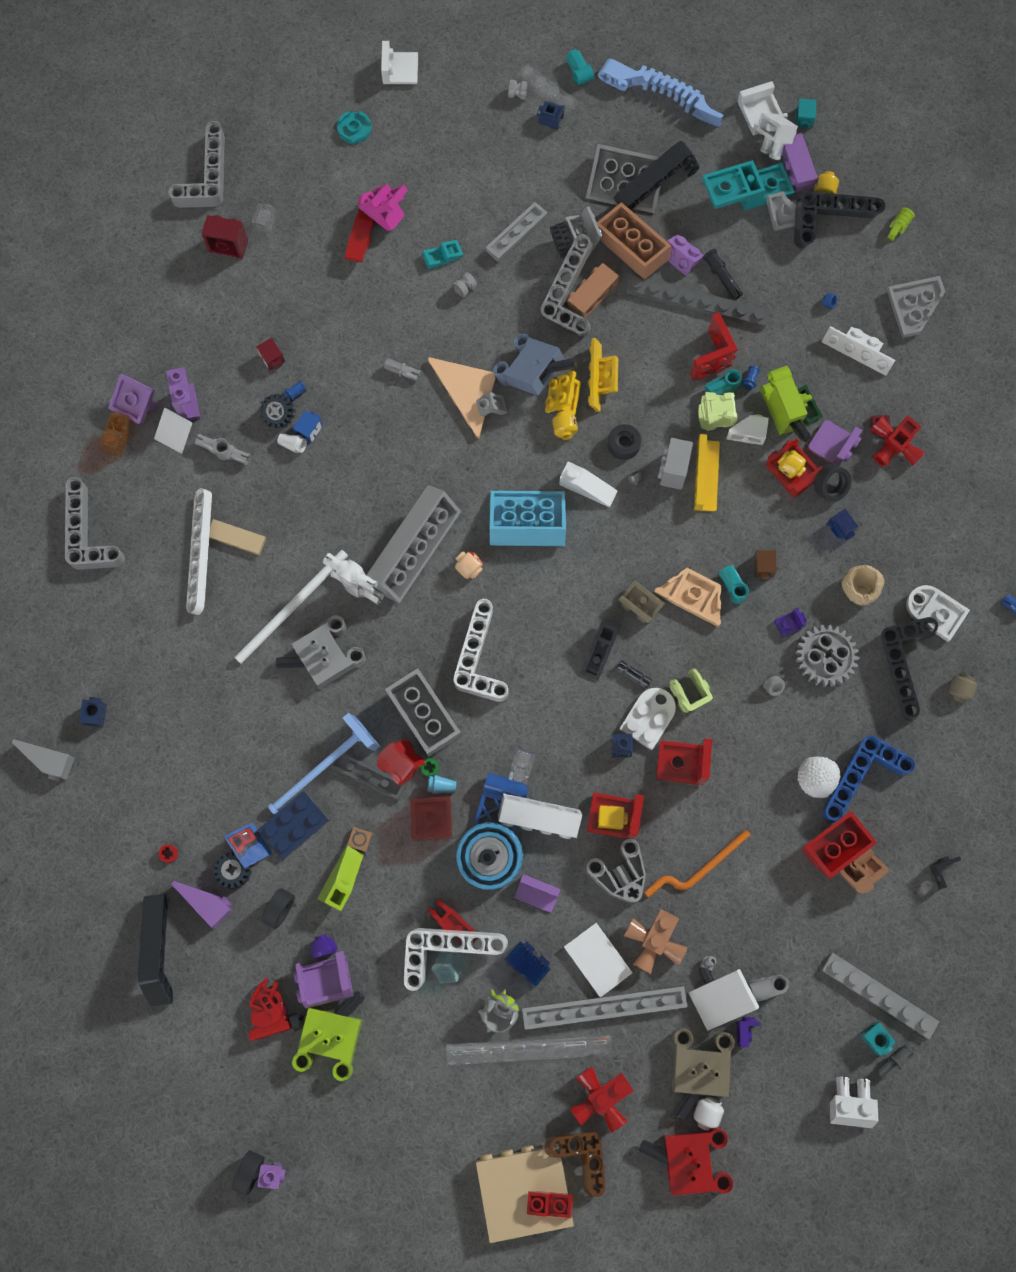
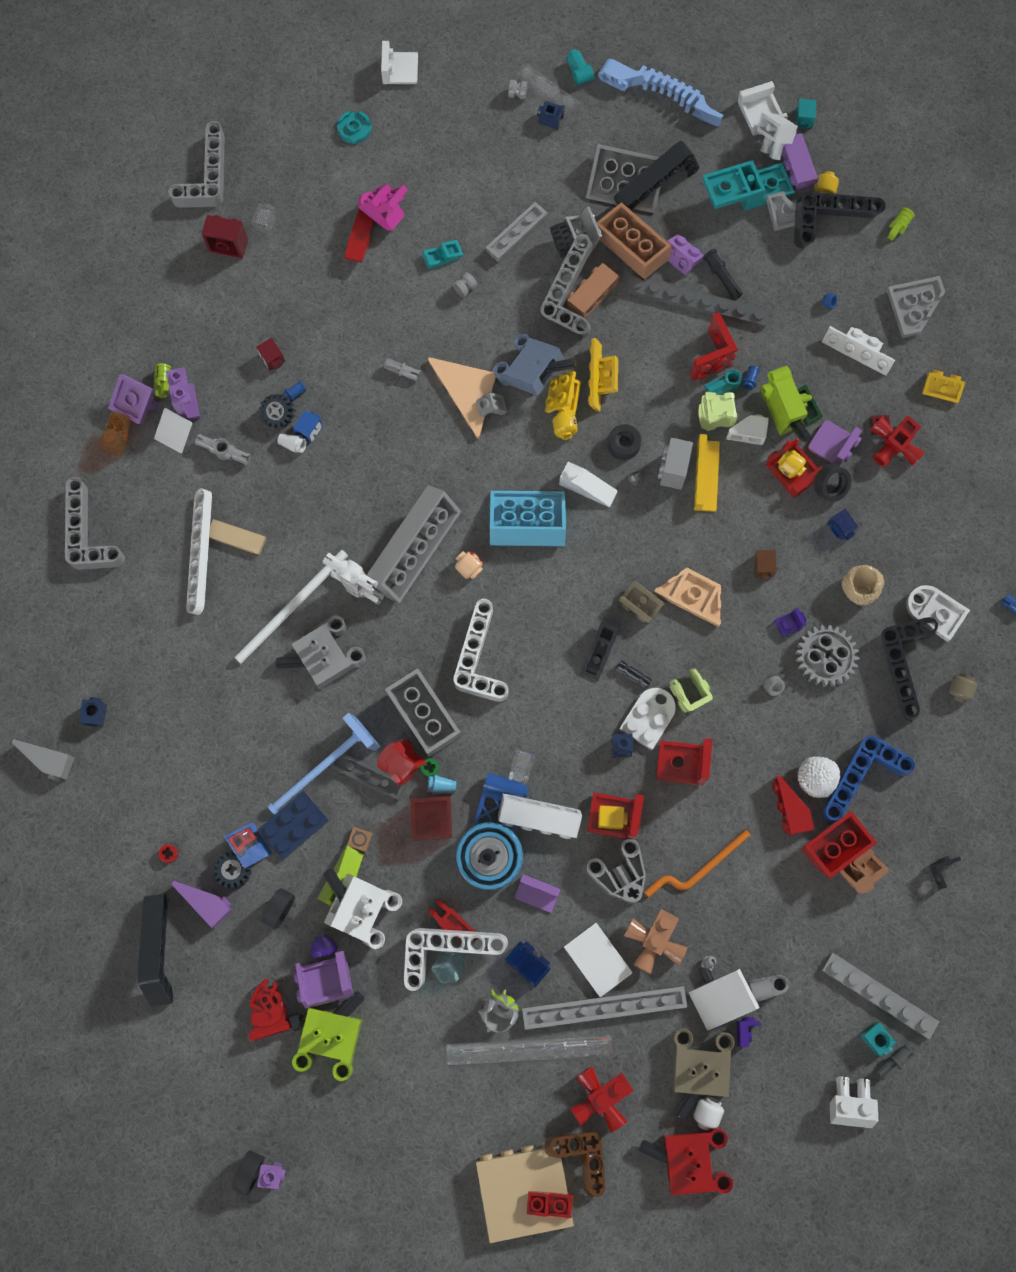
(160, 380): none -> lime hinge
(358, 906): none -> white piece
(734, 583): teal piece -> none
(795, 813): none -> red slope
(943, 387): none -> yellow bracket

